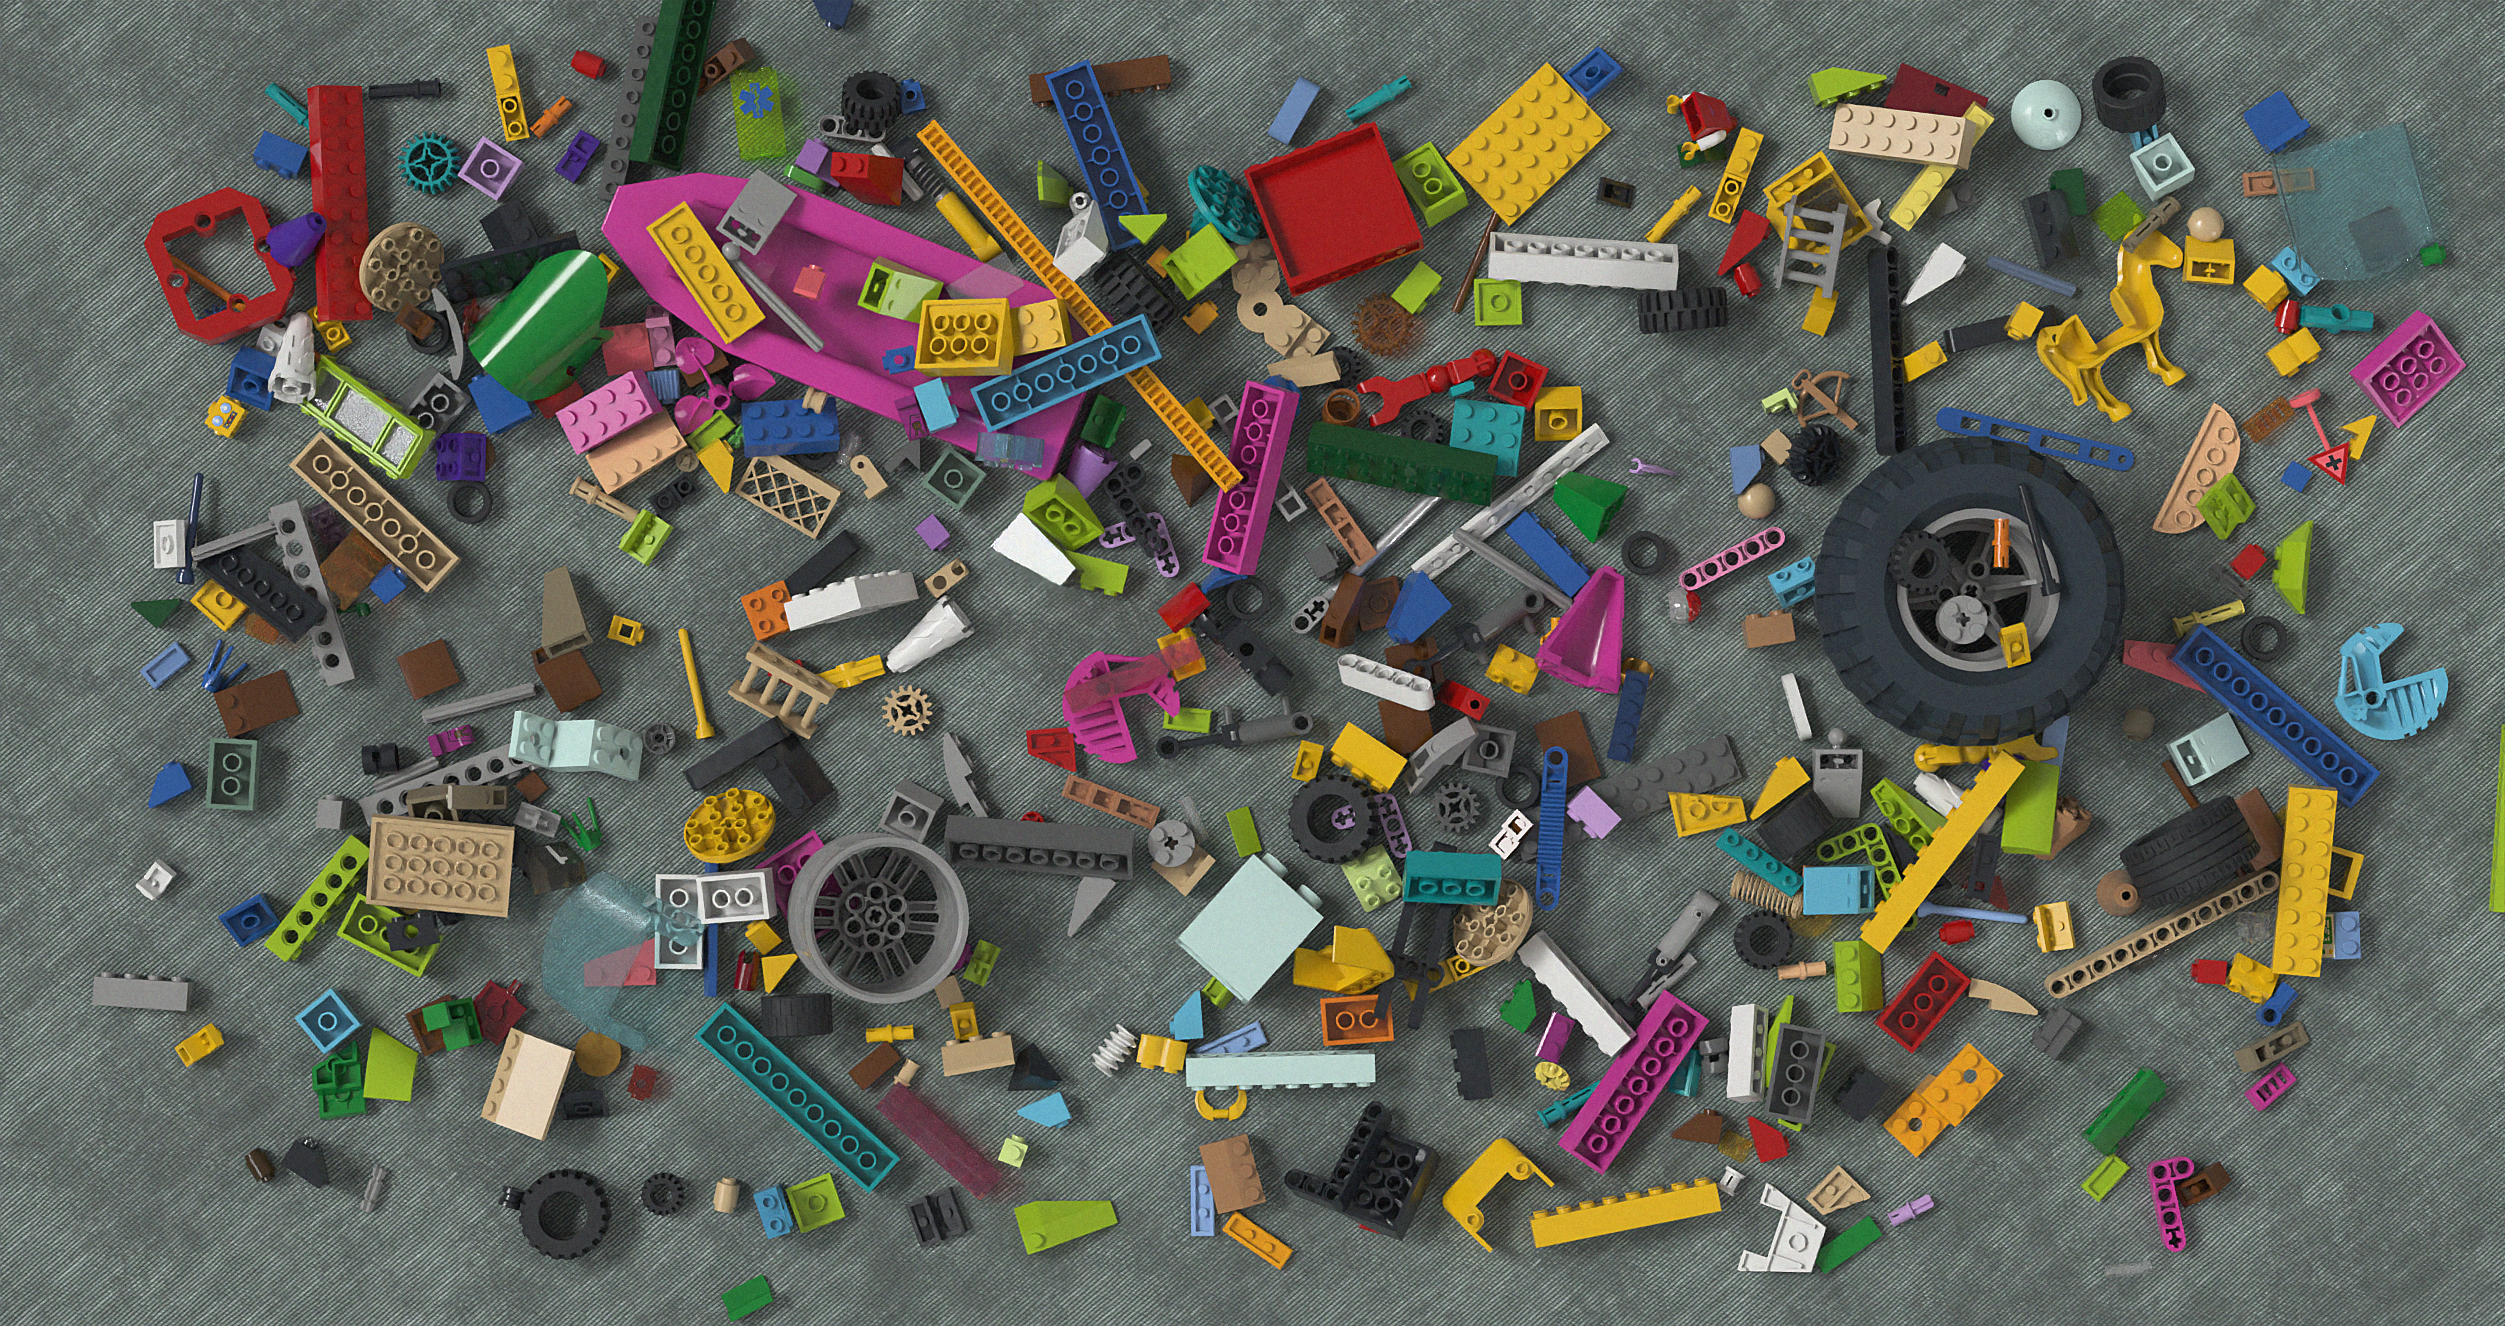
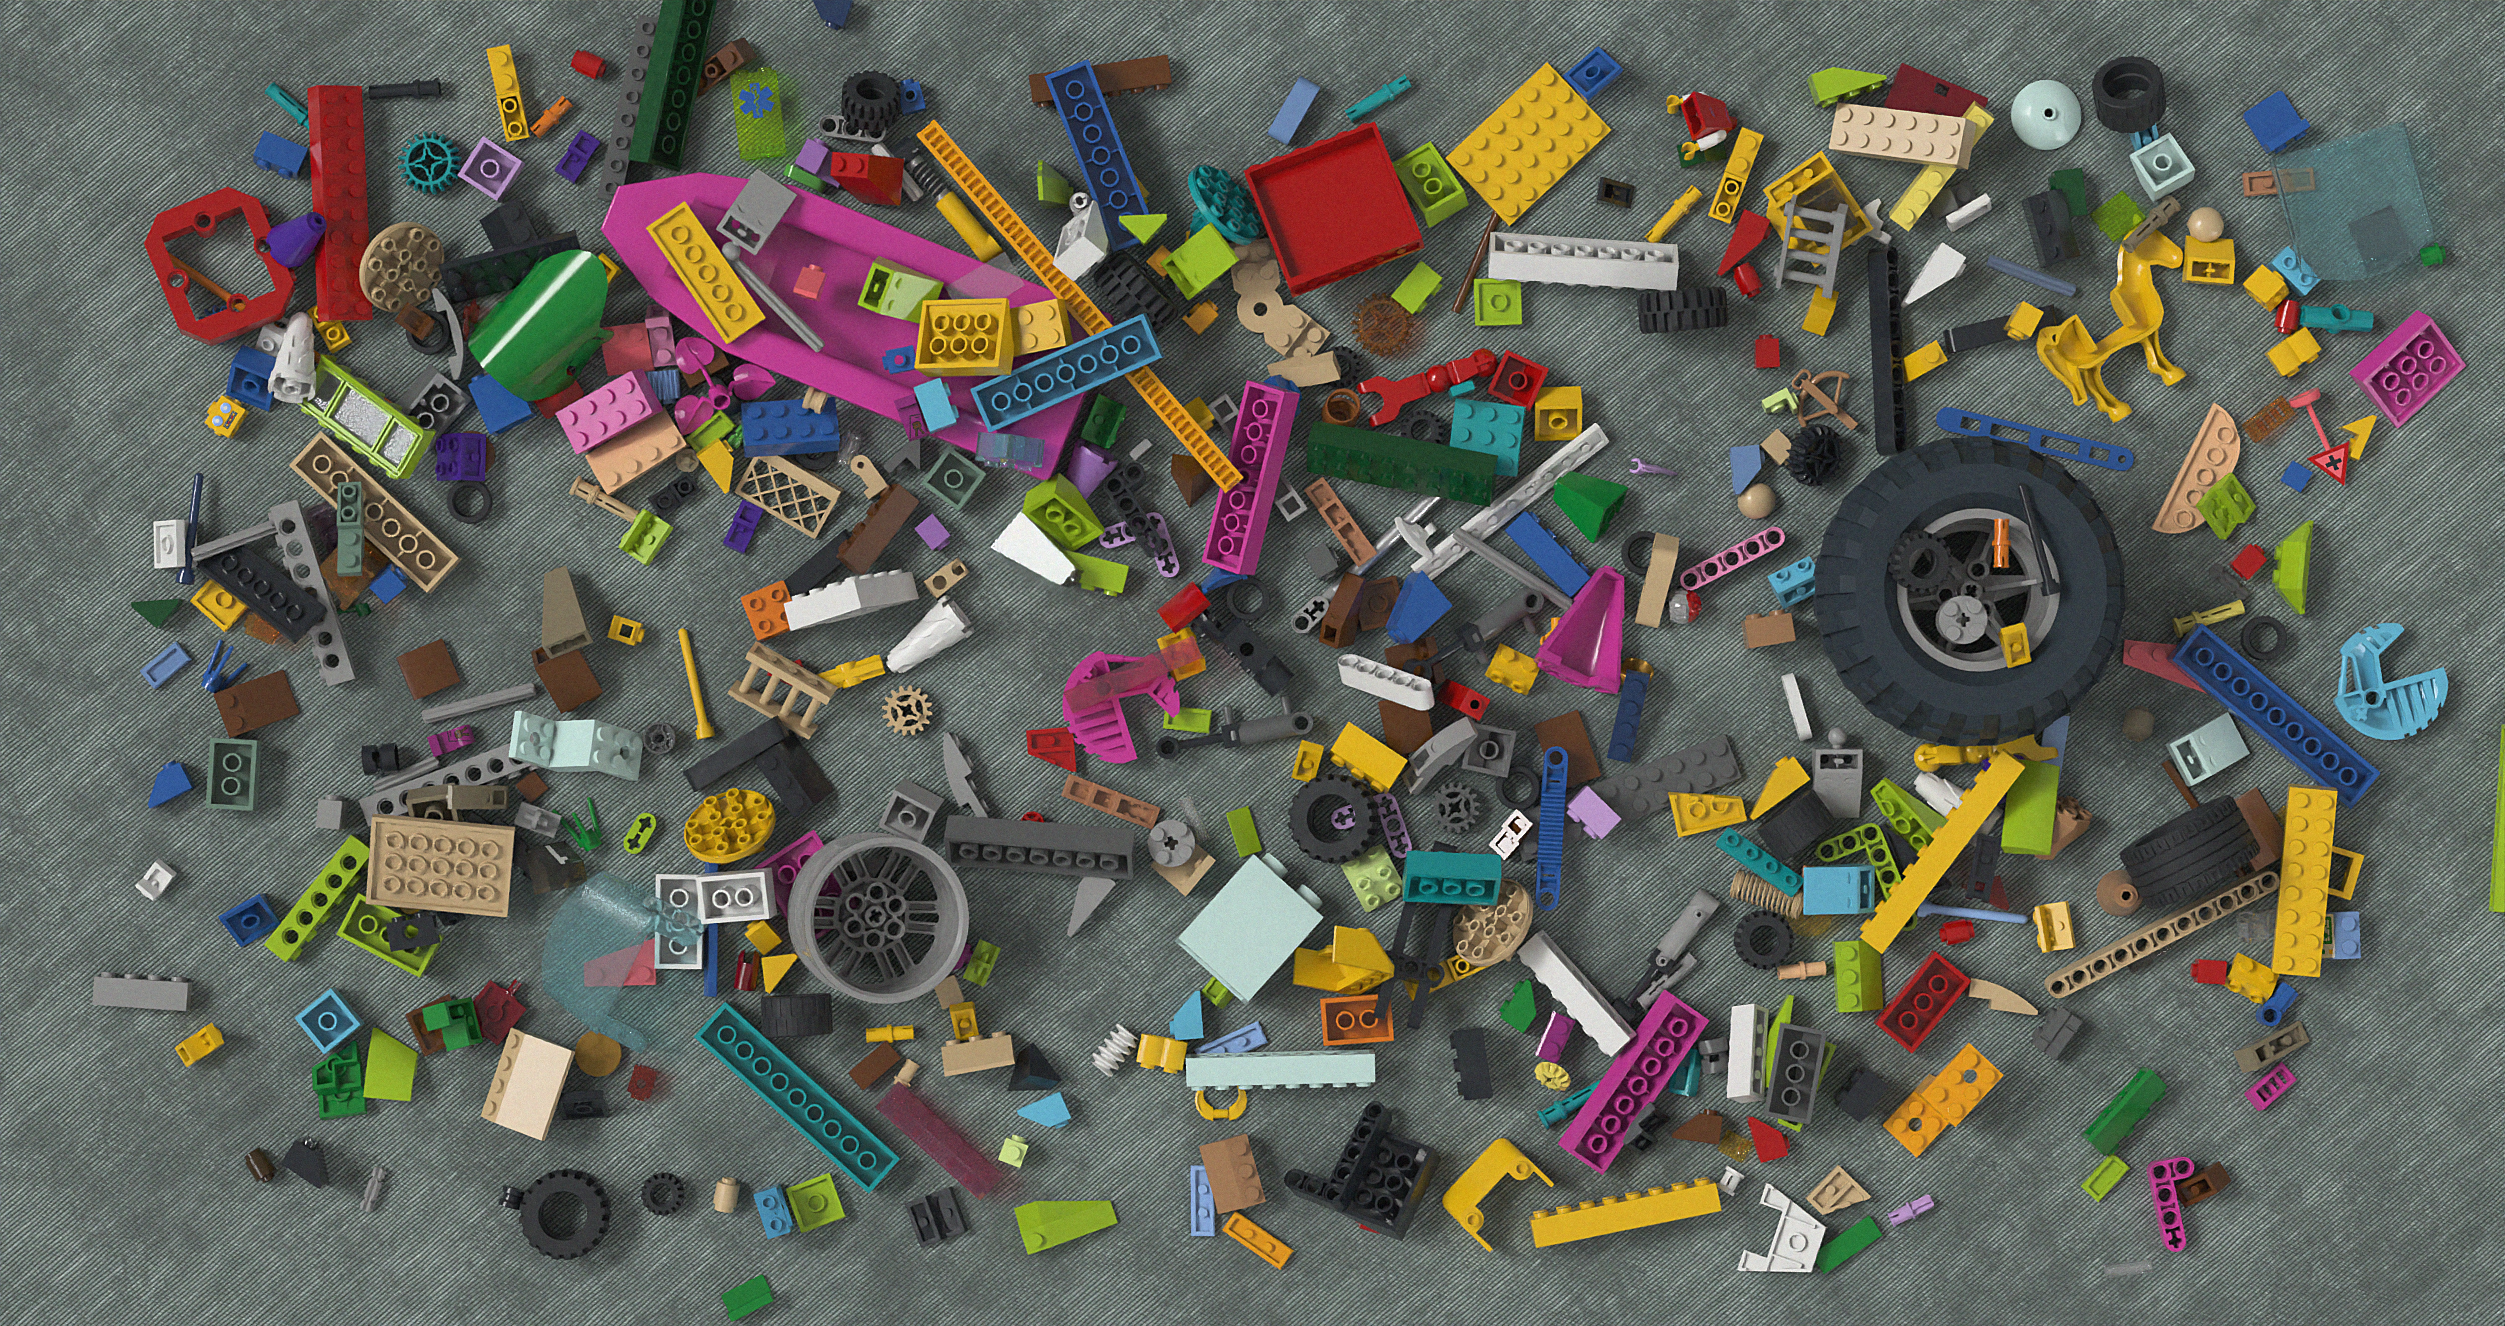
(350, 529): none -> sand green slope
(645, 836): none -> lime beam
(743, 527): none -> dark purple slope
(877, 528): none -> reddish brown brick
(1416, 536): none -> white piece
(1641, 1131): none -> black slope
(1657, 580): none -> tan beam
(1766, 352): none -> red brick
(1968, 212): none -> white tile

